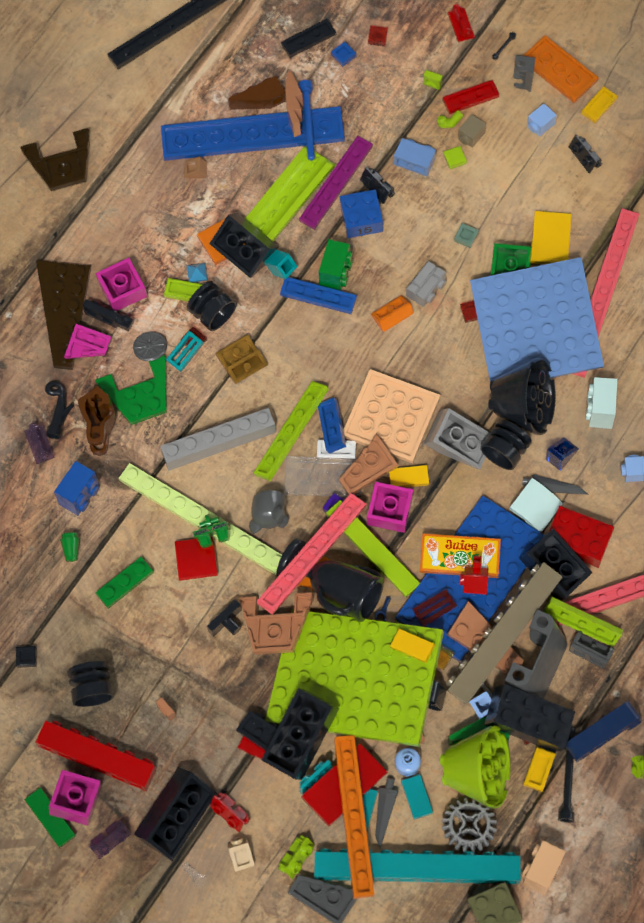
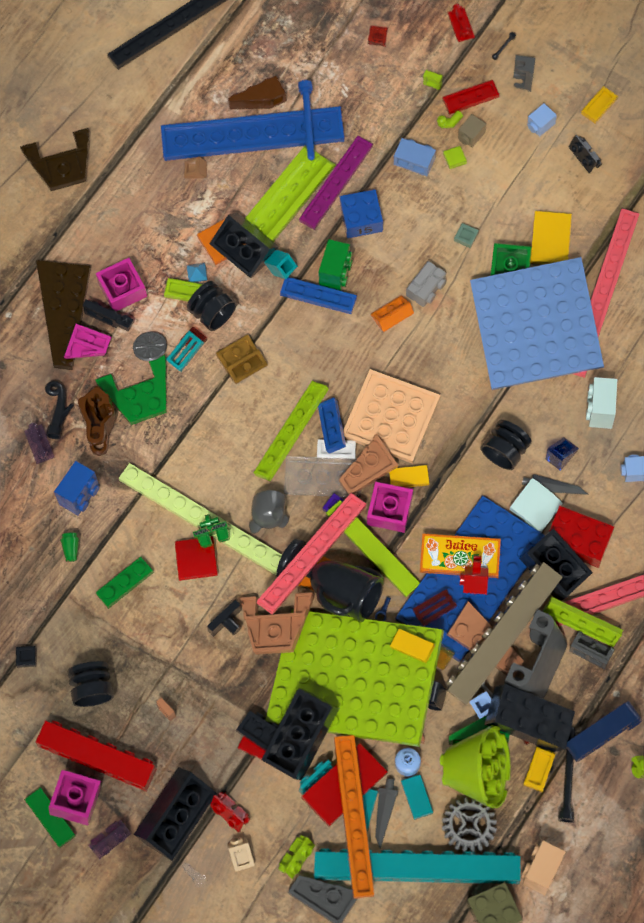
(218, 439): light grey brick -> none
(294, 103): nougat slope -> none
(308, 38): black tile -> none
(343, 54): blue plate -> none
(373, 180): black hinge -> none
(457, 438): light grey slope -> none
(469, 311): clear red tile -> none
(525, 396): black cone -> none
(561, 69): orange tile -> none

